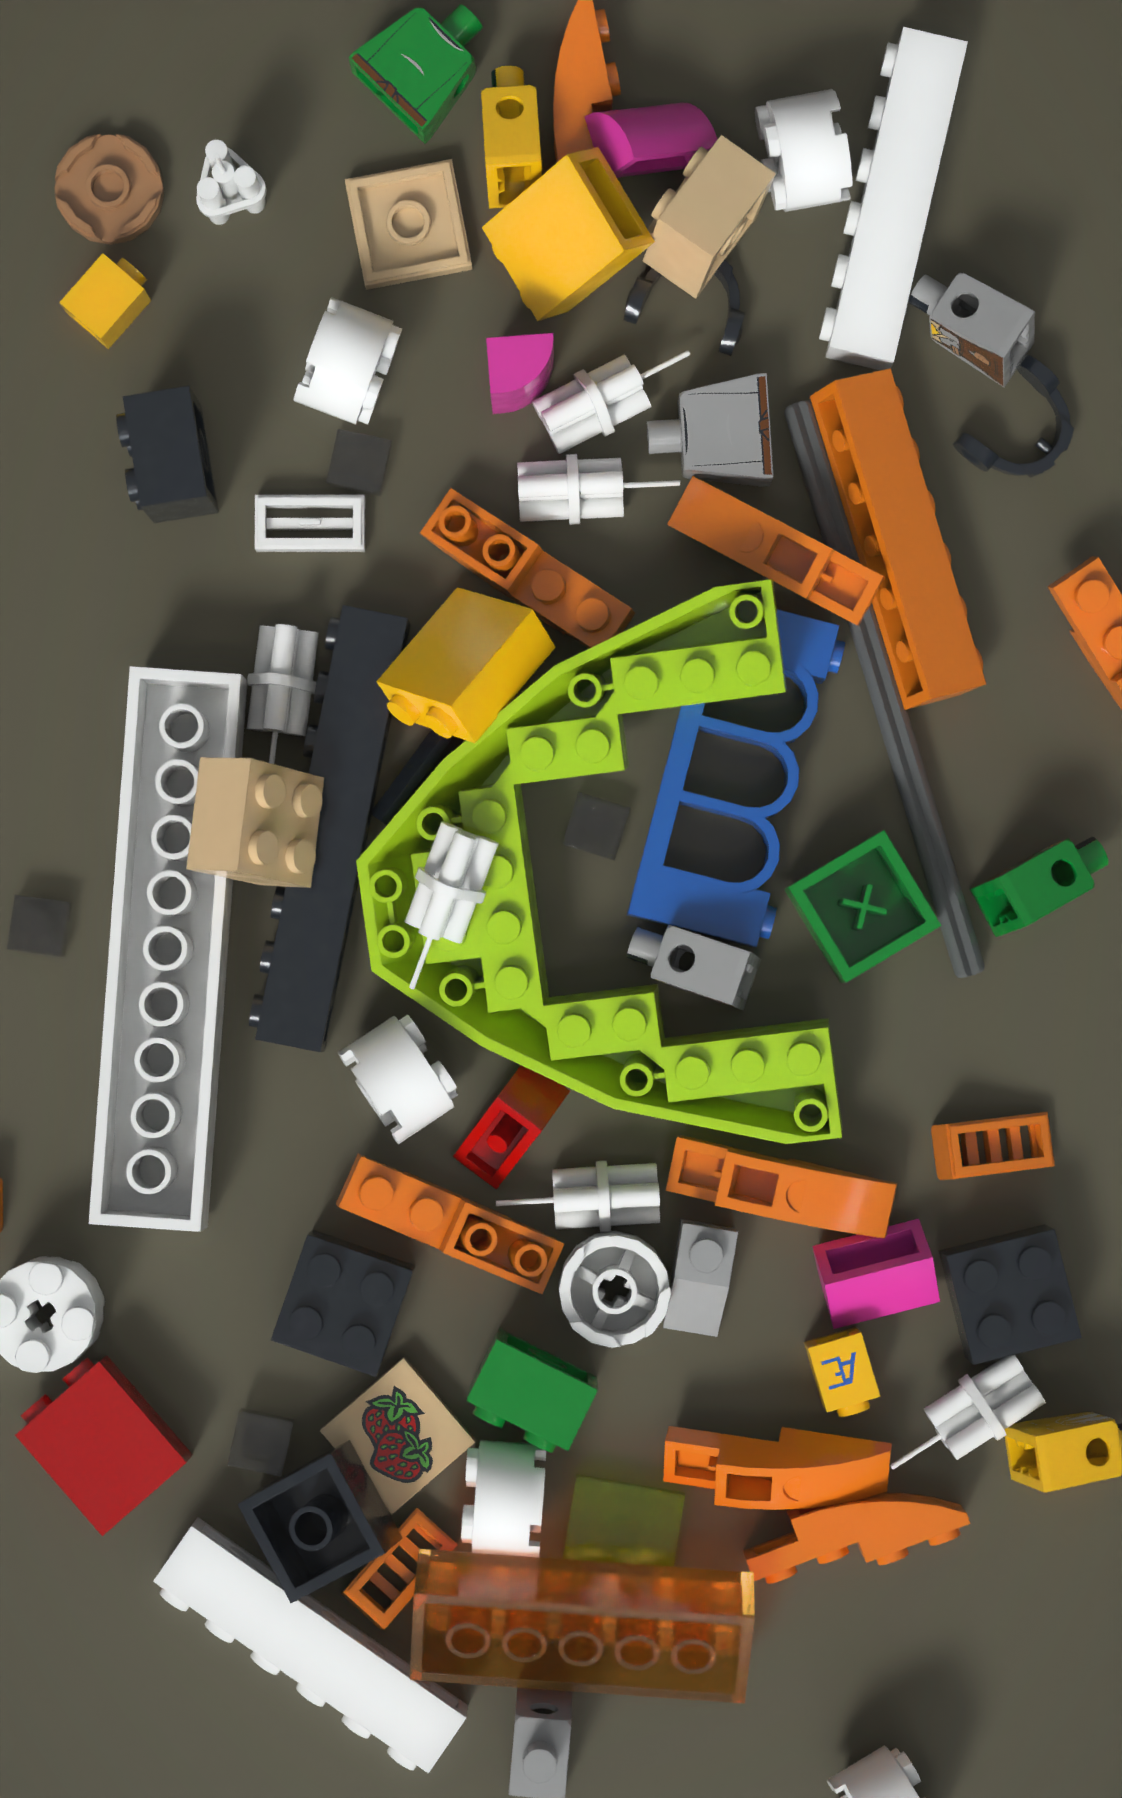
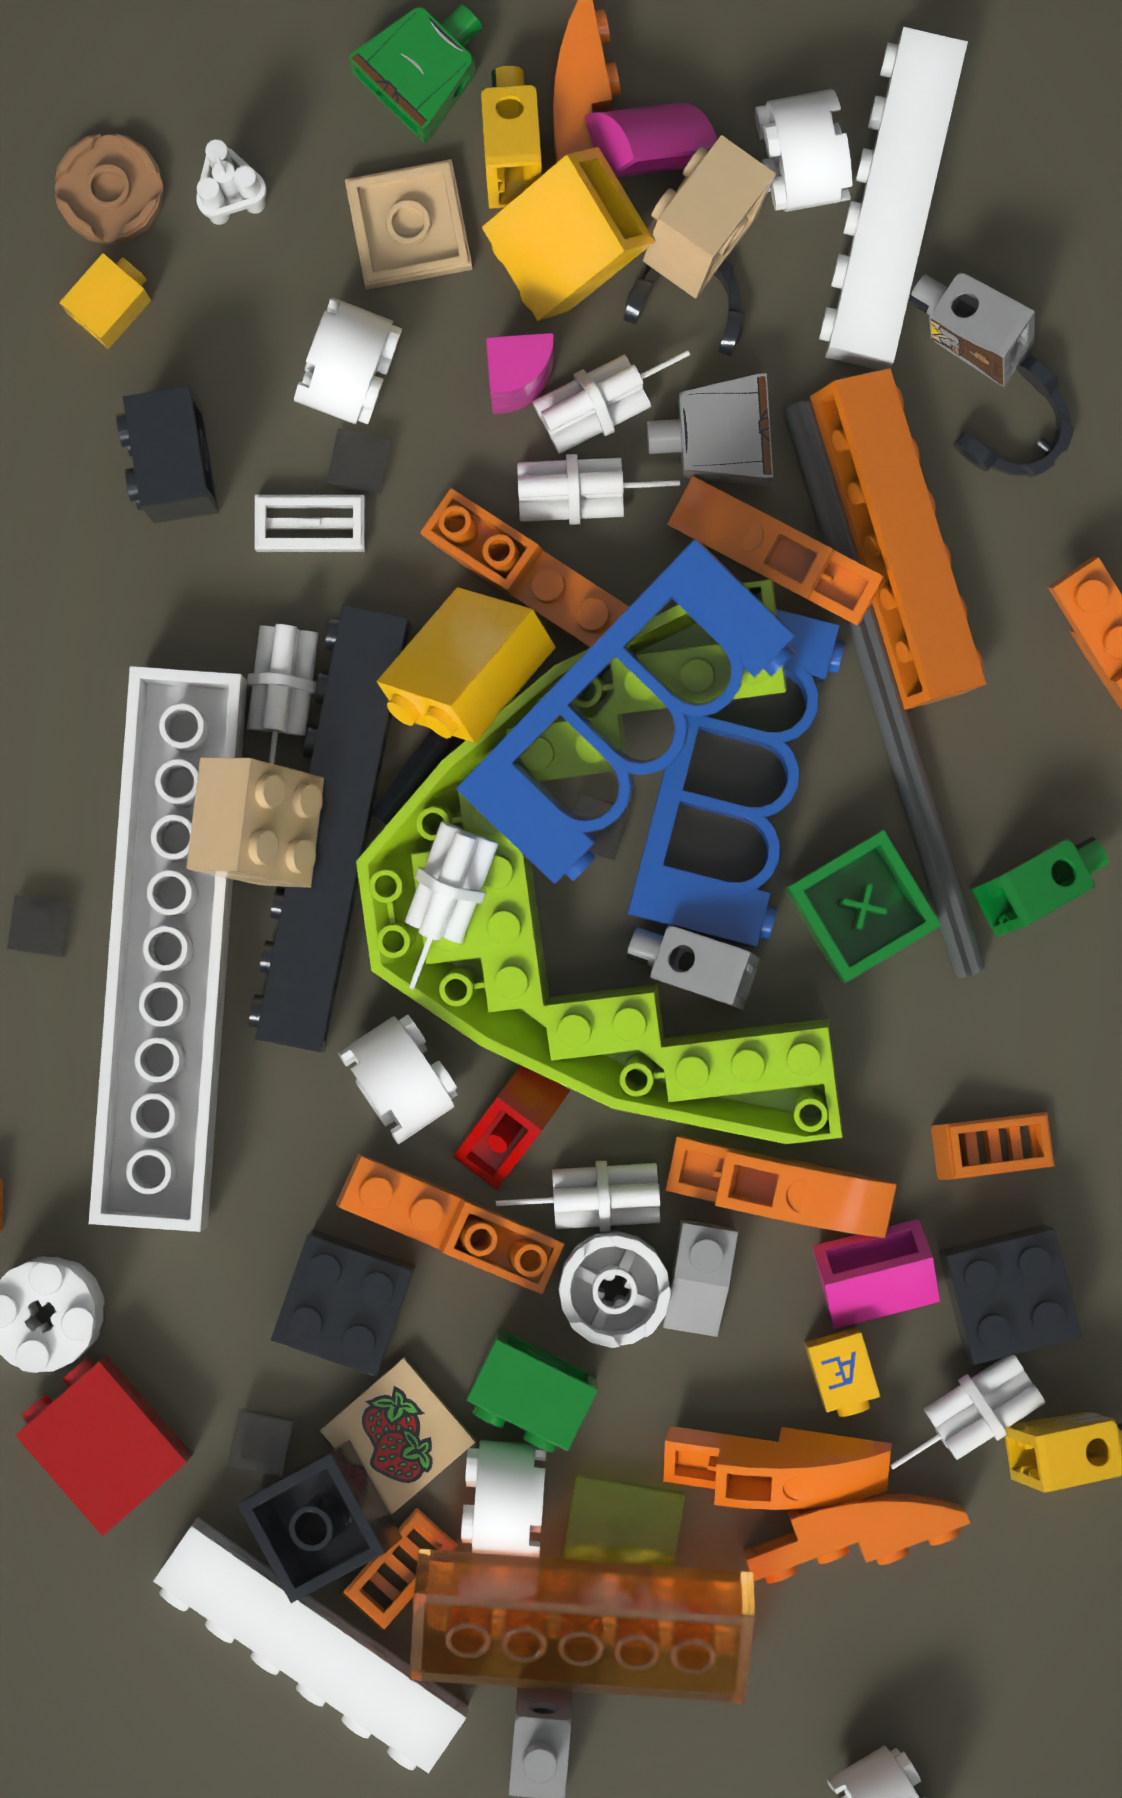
(524, 808): none -> blue fence

